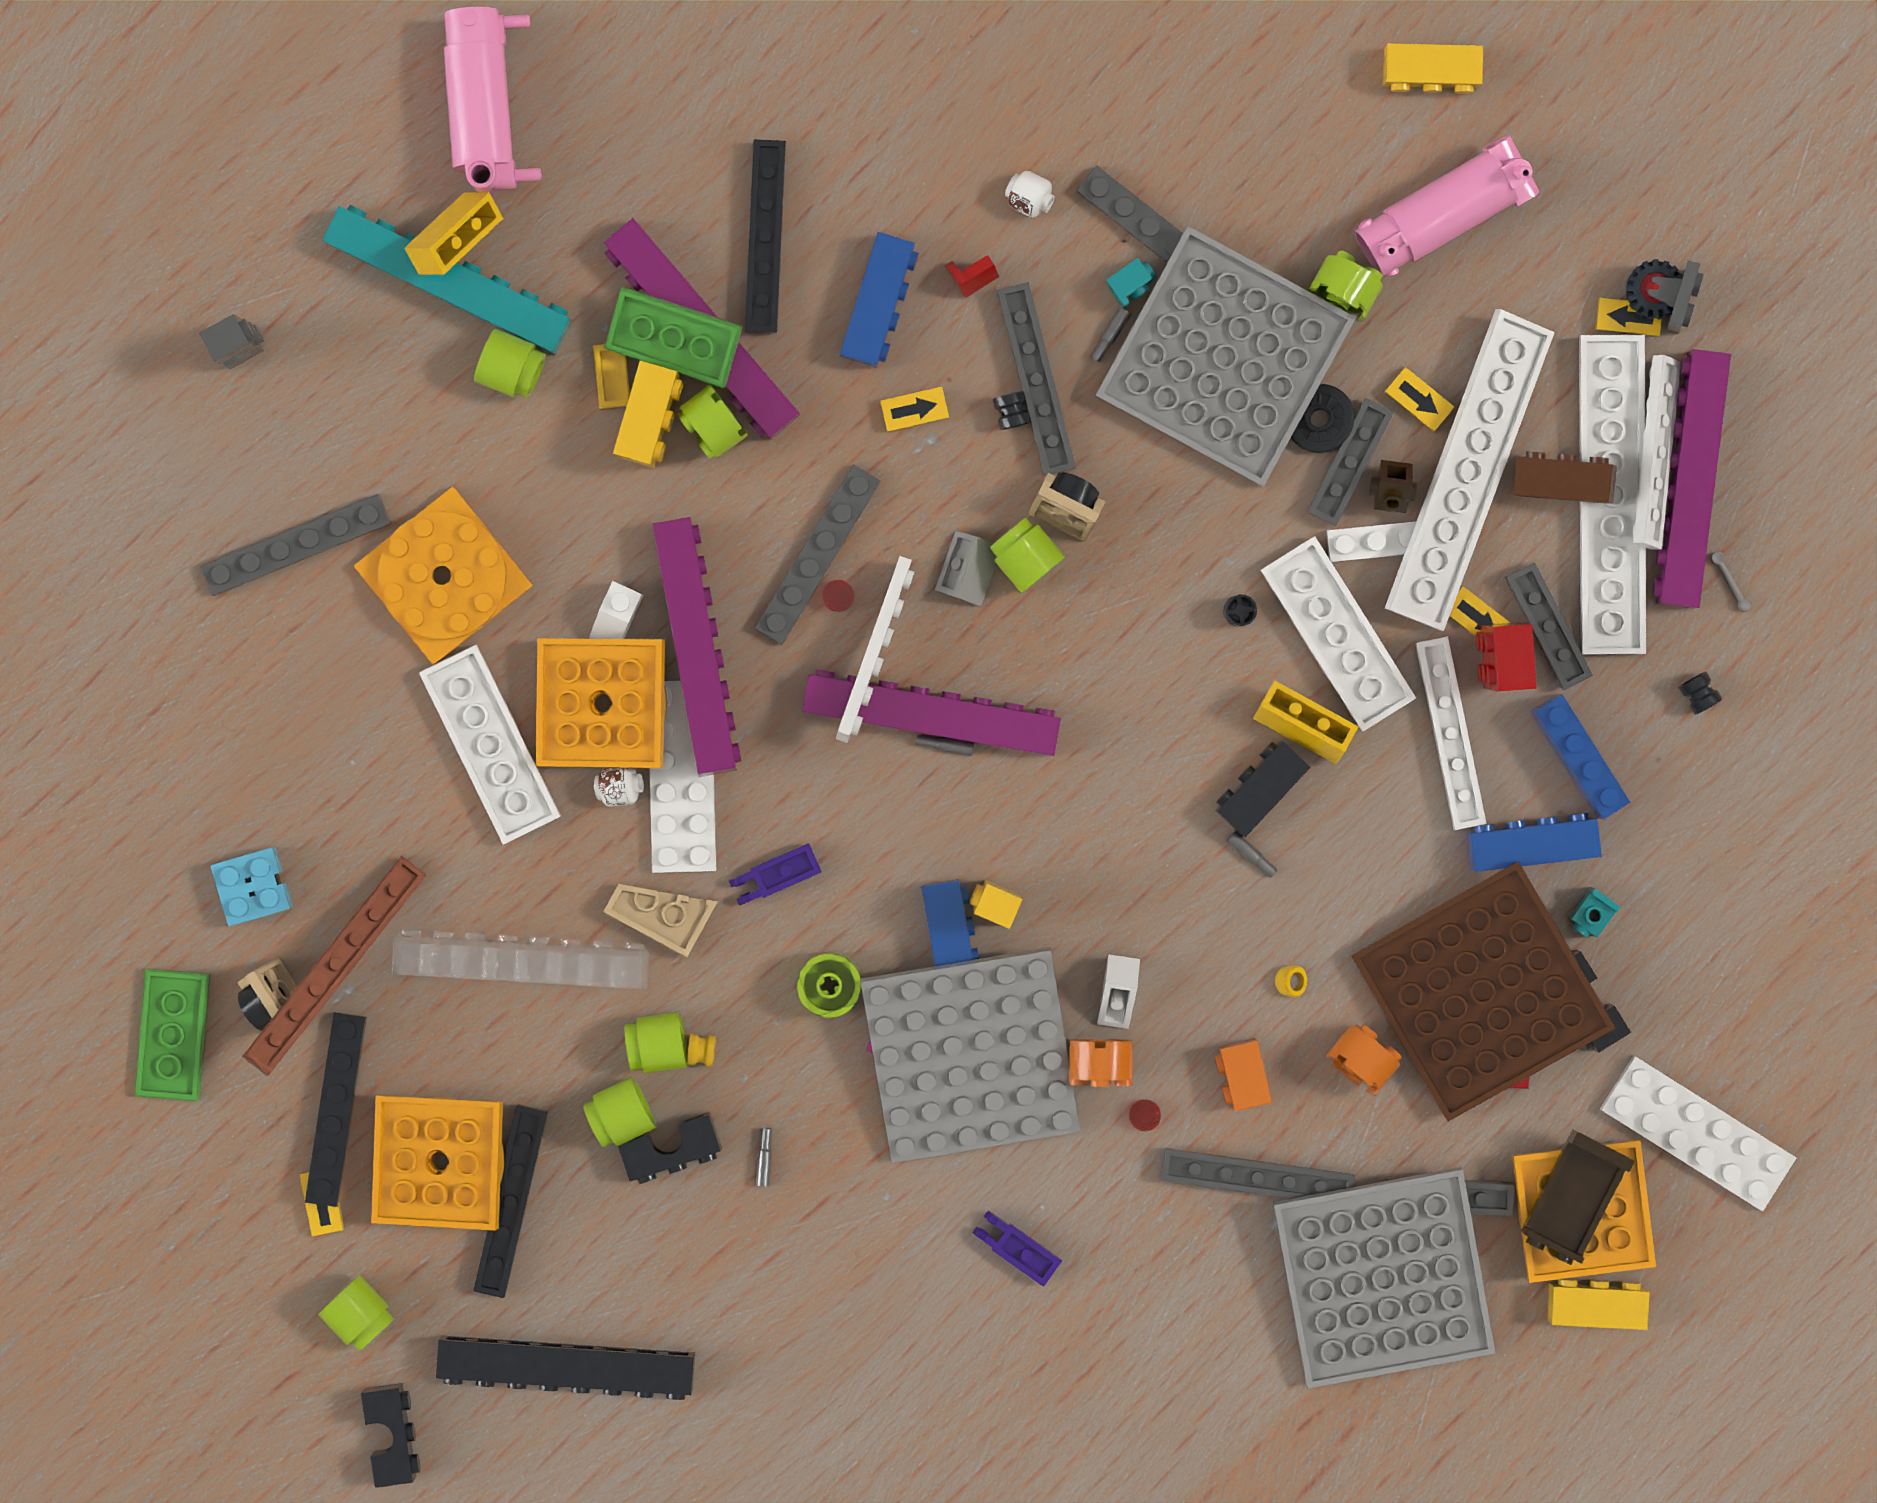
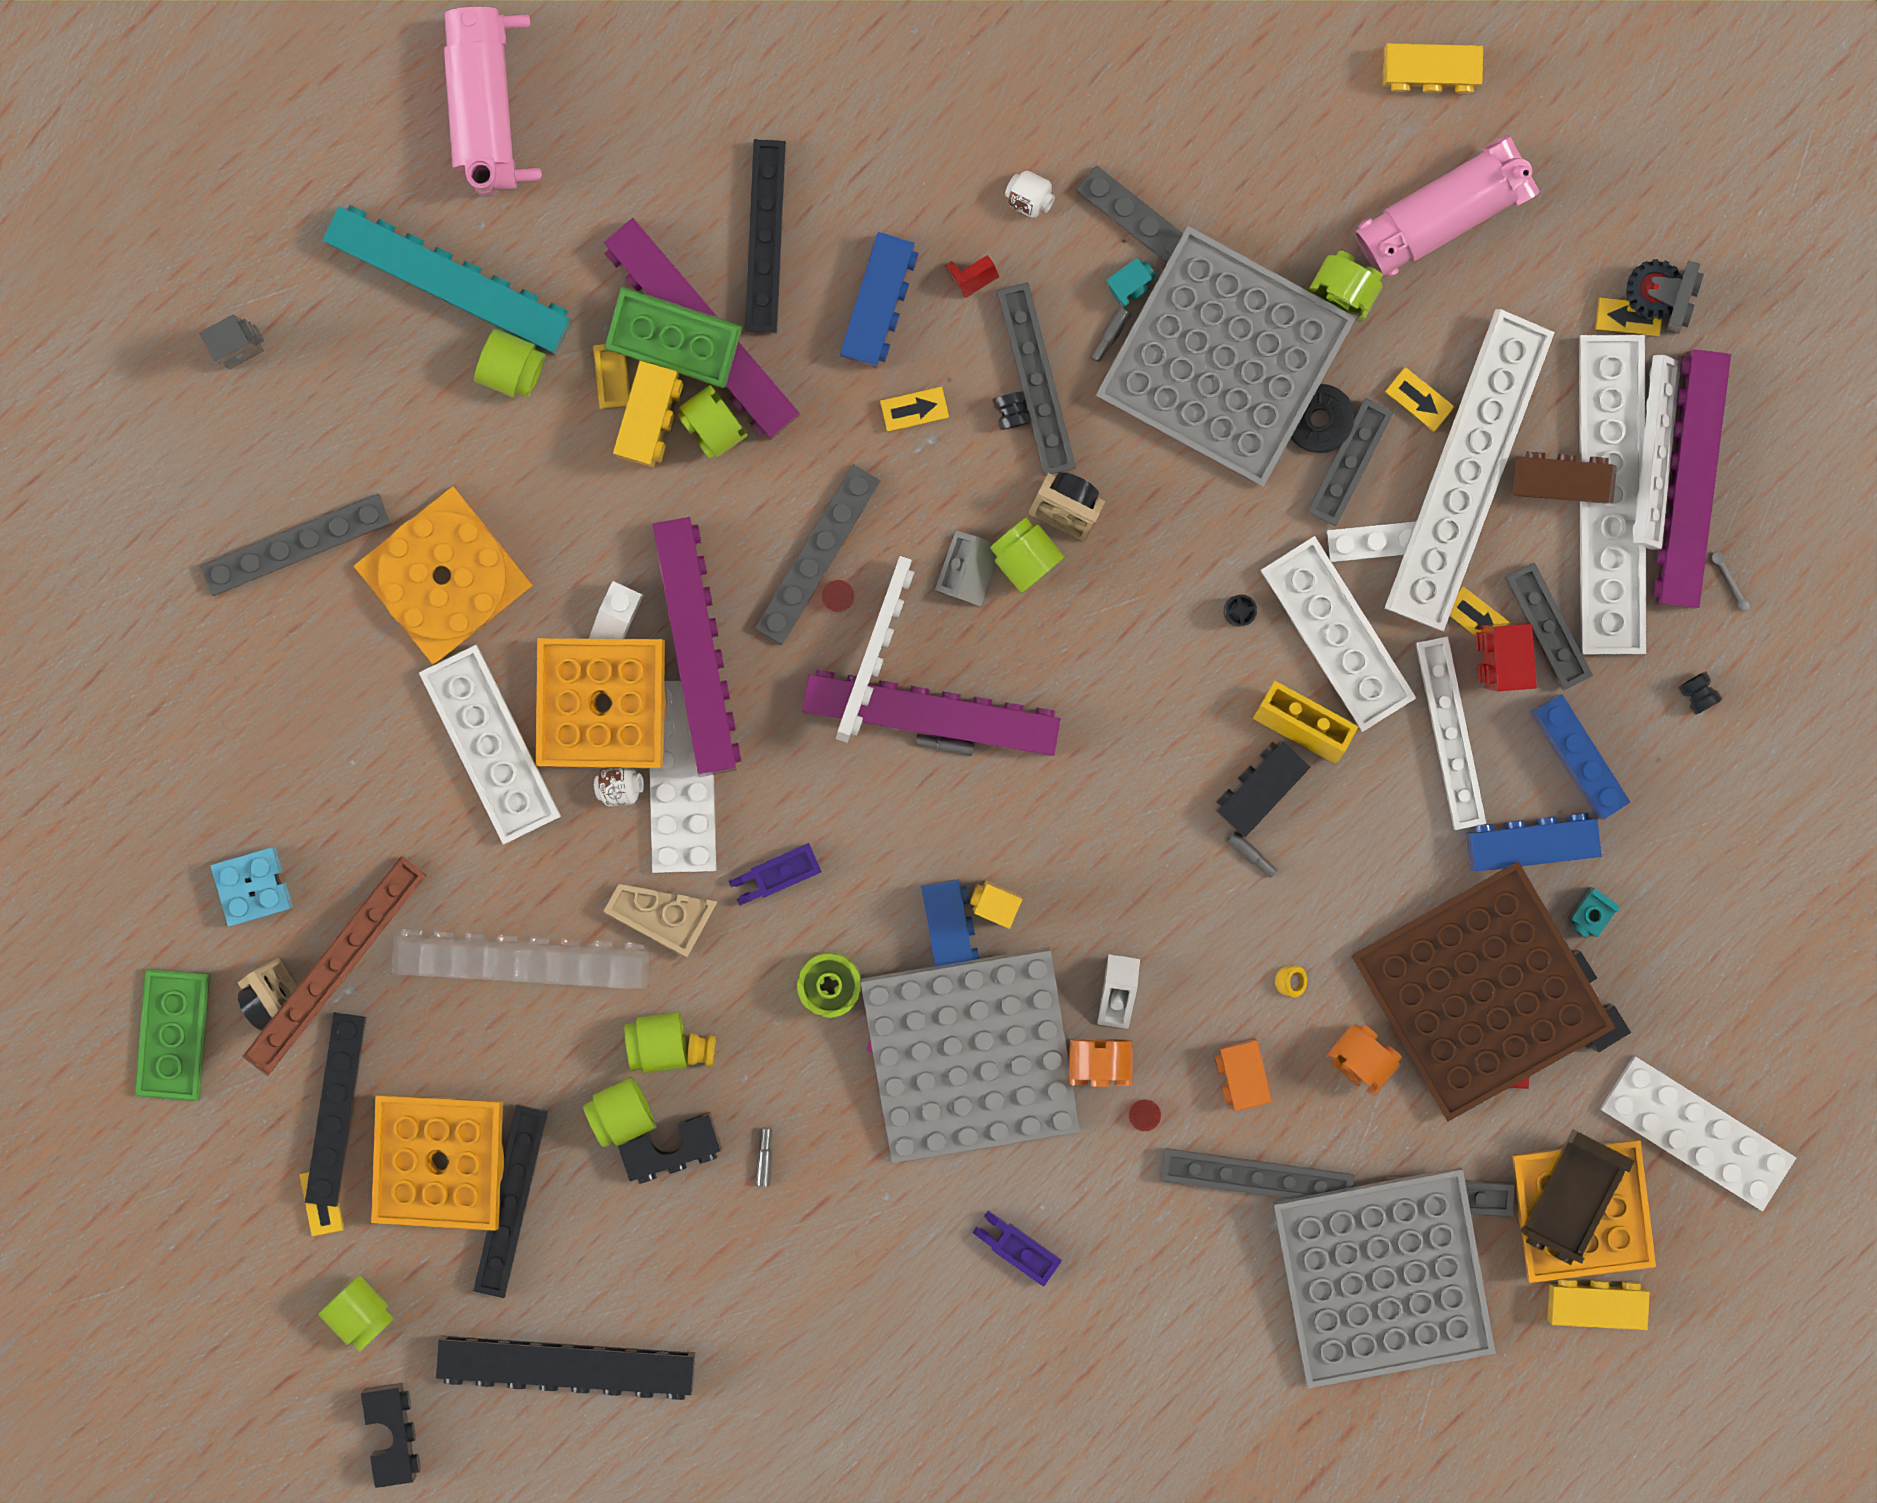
(453, 233): yellow brick -> none
(1393, 493): dark brown brick -> none

